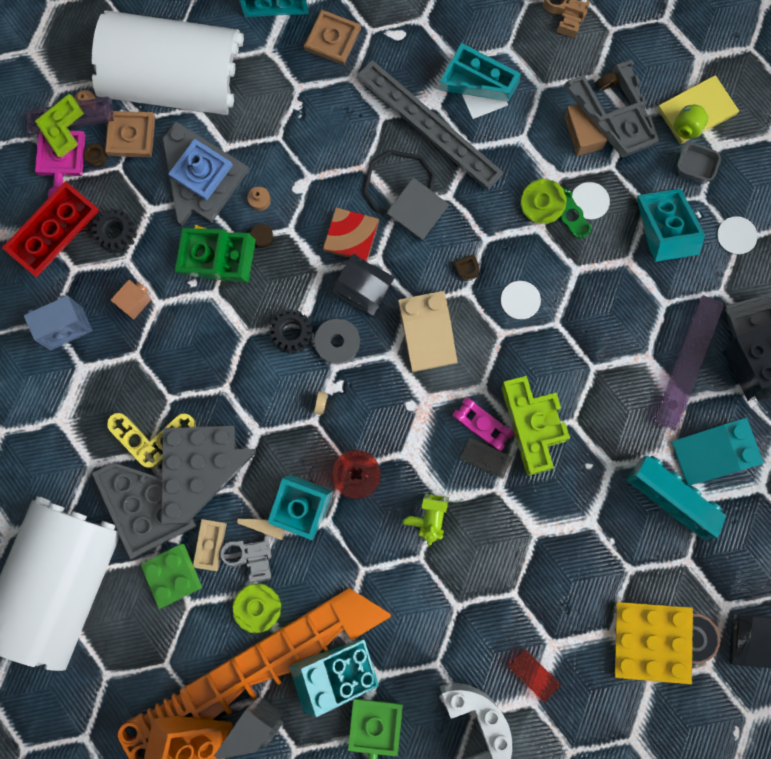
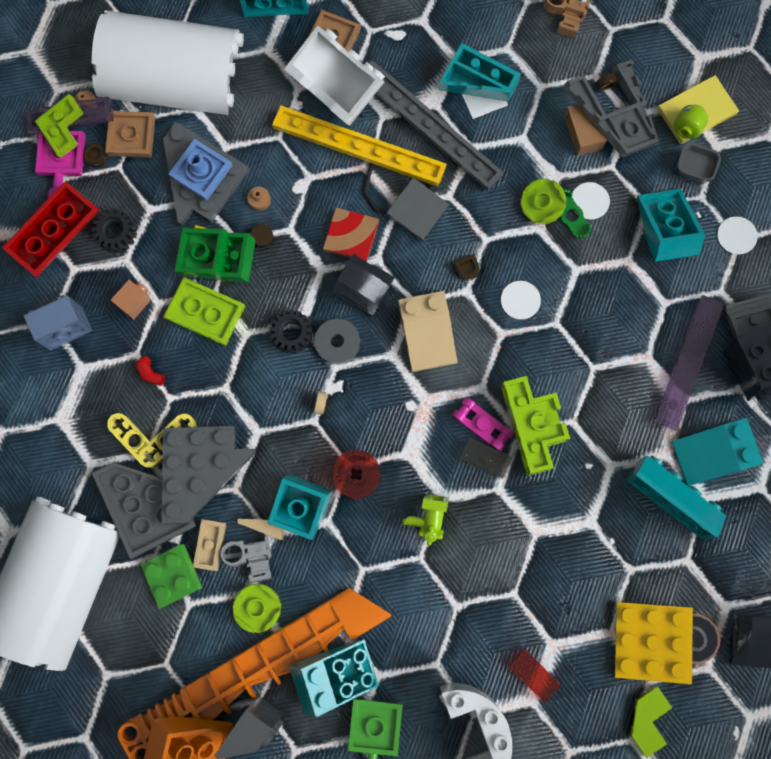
(145, 372): none -> red arm
(204, 311): none -> lime tile
(335, 74): none -> white cylinder
(359, 146): none -> yellow plate
(648, 709): none -> lime tile

